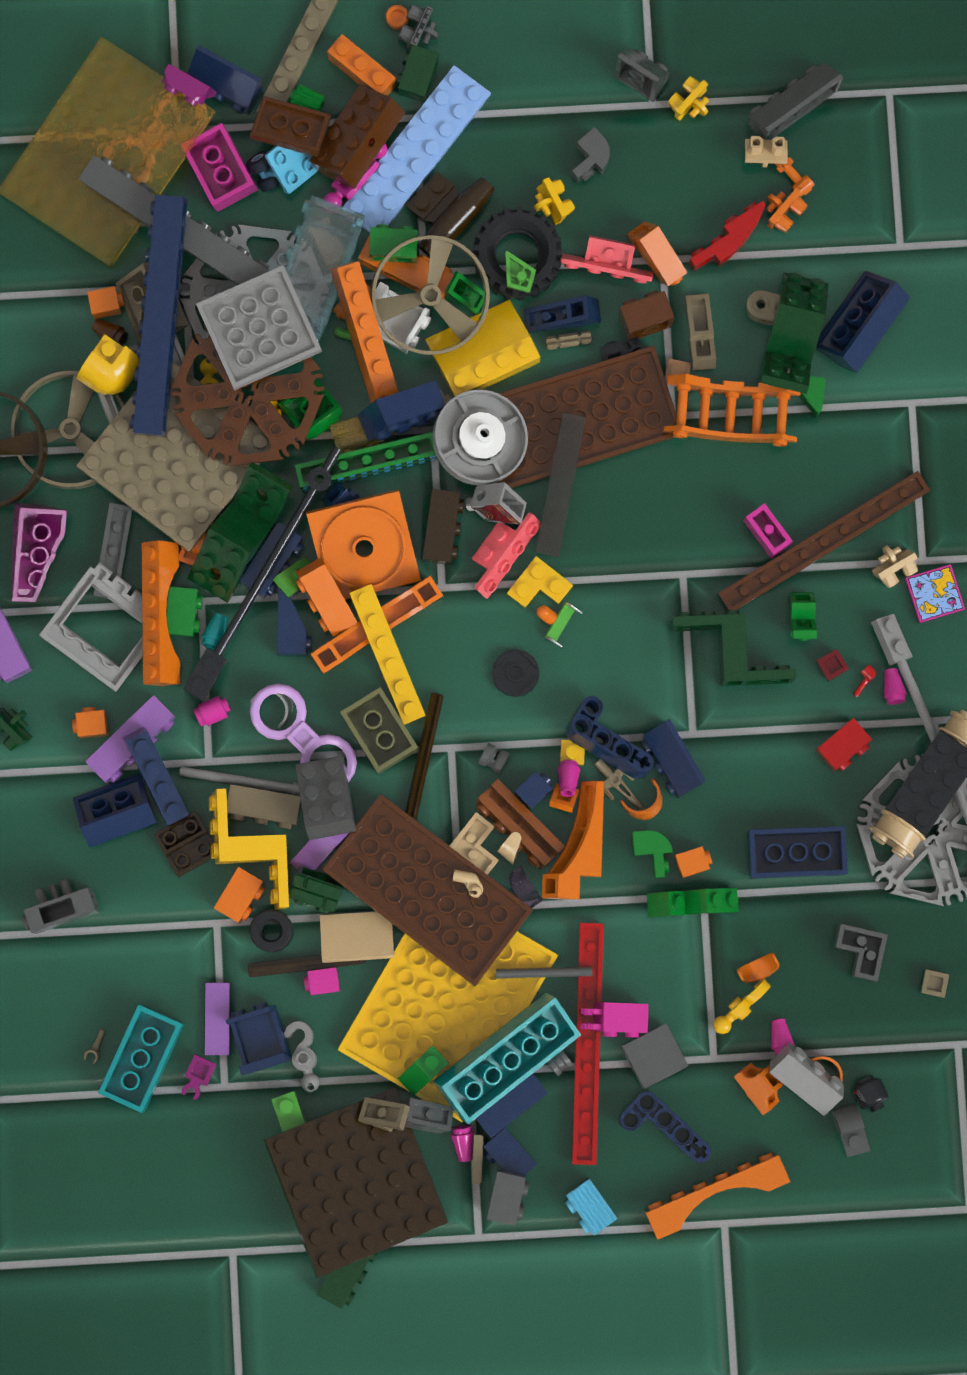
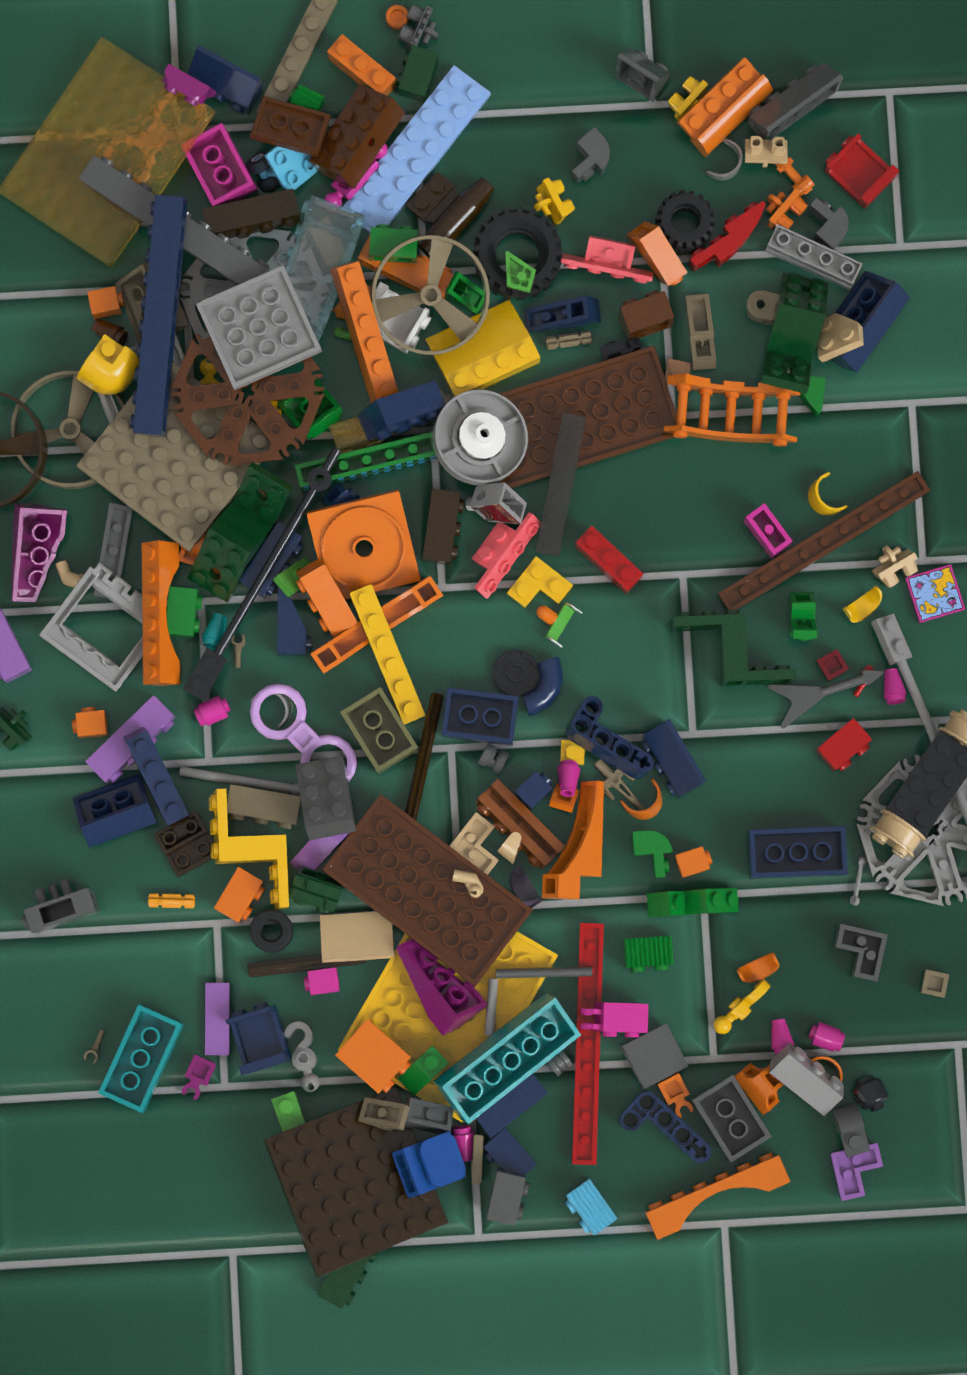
(67, 577): none -> tan arm
(171, 900): none -> light orange axle
(238, 649): none -> dark tan hand
(253, 215): none -> dark brown brick
(374, 1057): none -> orange brick
(429, 1164): none -> blue brick
(442, 994): none -> magenta wedge
(480, 716): none -> dark blue brick
(491, 1007): none -> light grey piece
(547, 688): none -> dark blue cylinder
(609, 560): none -> red brick
(648, 952): none -> green brick
(675, 1091): none -> orange plate
(689, 203): none -> black tyre
(725, 106): none -> orange brick
(726, 176): none -> light grey helmet
(731, 1118): none -> dark grey brick
(807, 696): none -> dark grey piece
(813, 257): none -> light grey brick
(816, 502): none -> yellow helmet
(826, 1037): none -> dark pink brick
(834, 226): none -> dark grey brick
(838, 337): none -> tan plate
(848, 1170): none -> medium lavender plate
(854, 900): none -> light grey hinge
(859, 171): none -> red panel
(864, 605): none -> yellow helmet

